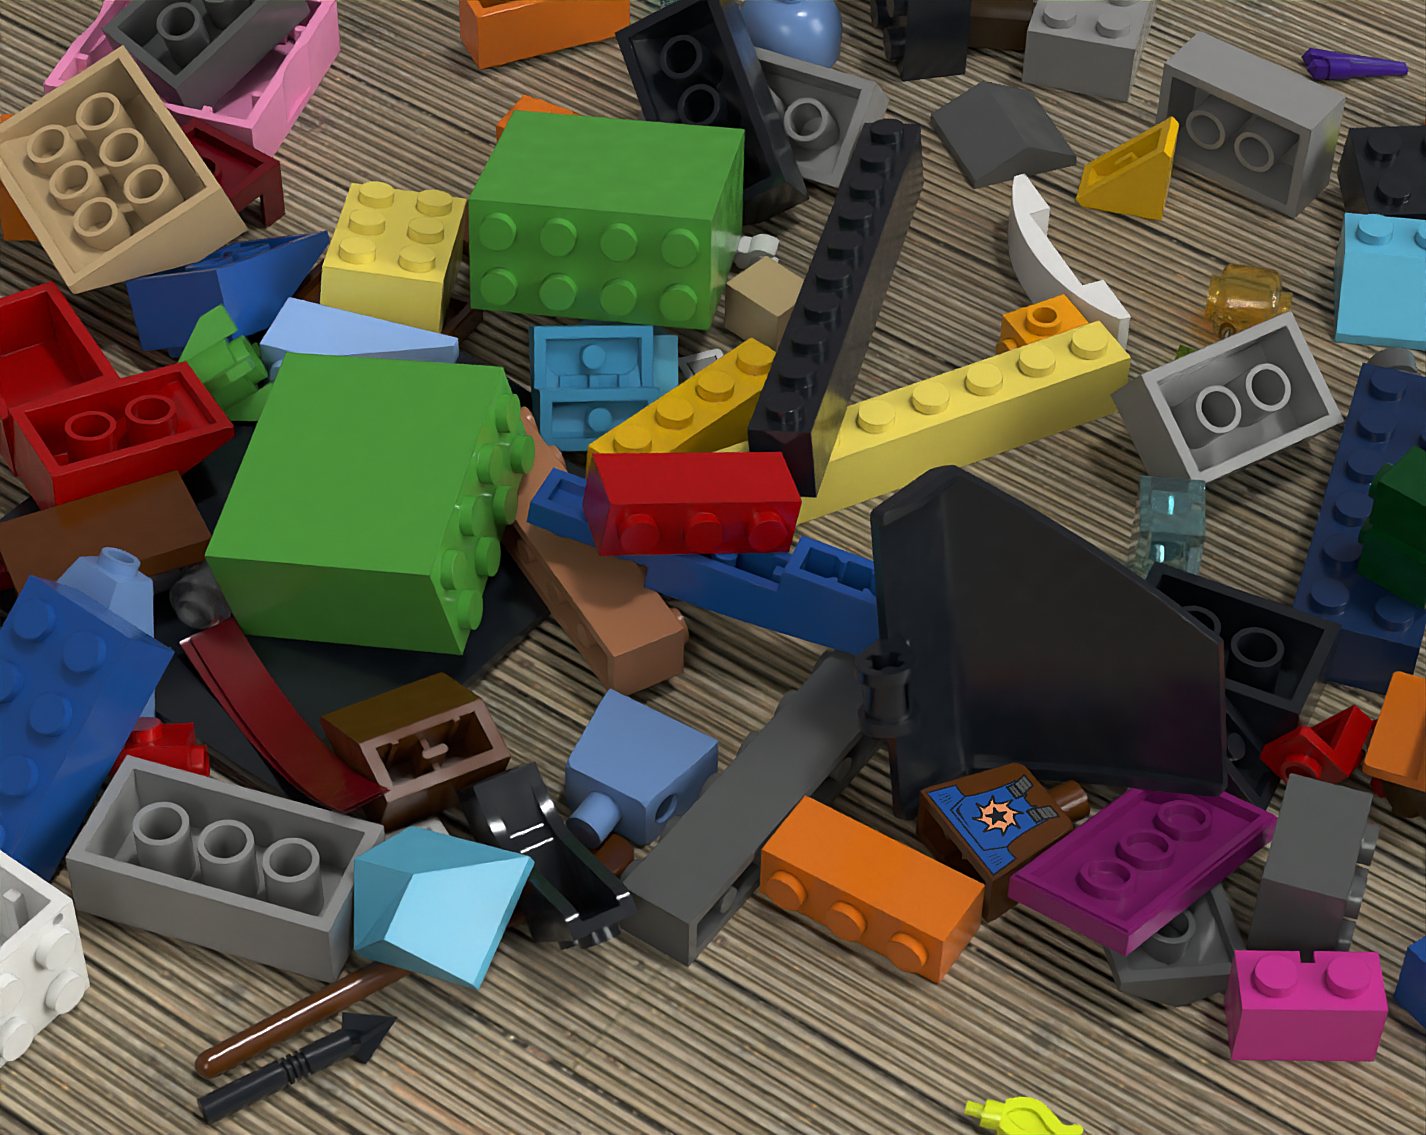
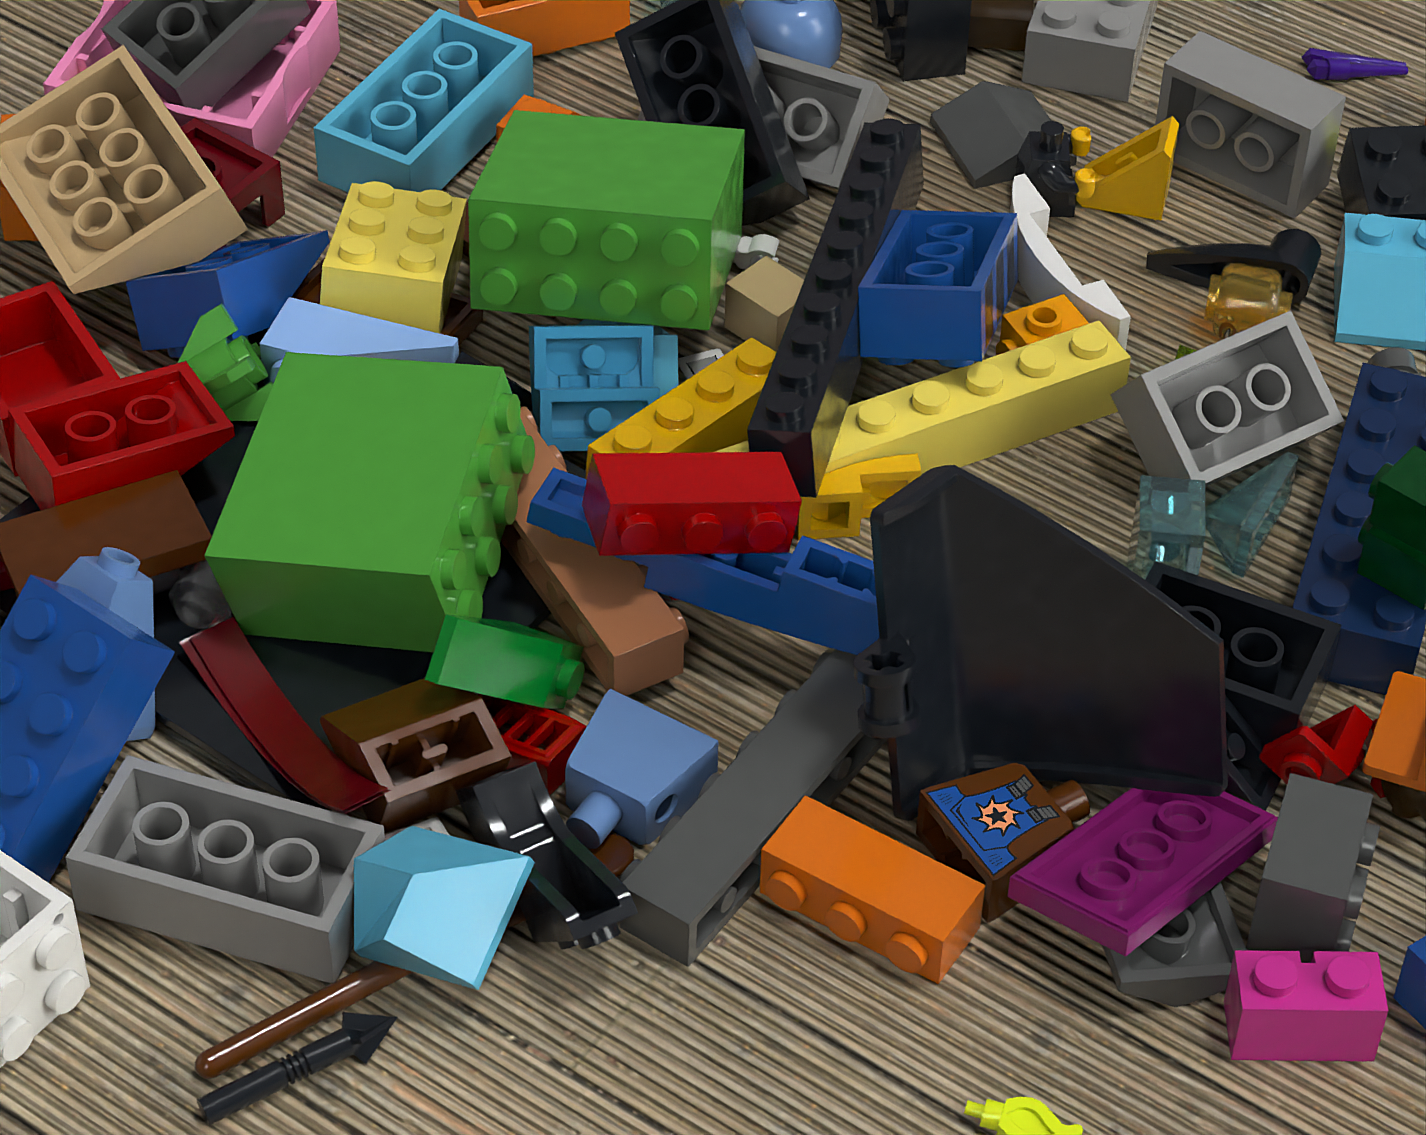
(167, 745): red bracket -> none
(425, 107): none -> medium azure brick
(506, 661): none -> green slope
(544, 727): none -> red slope
(852, 495): none -> yellow slope
(938, 287): none -> blue brick
(1046, 164): none -> black piece
(1249, 512): none -> clear light blue slope
(1291, 253): none -> black piece

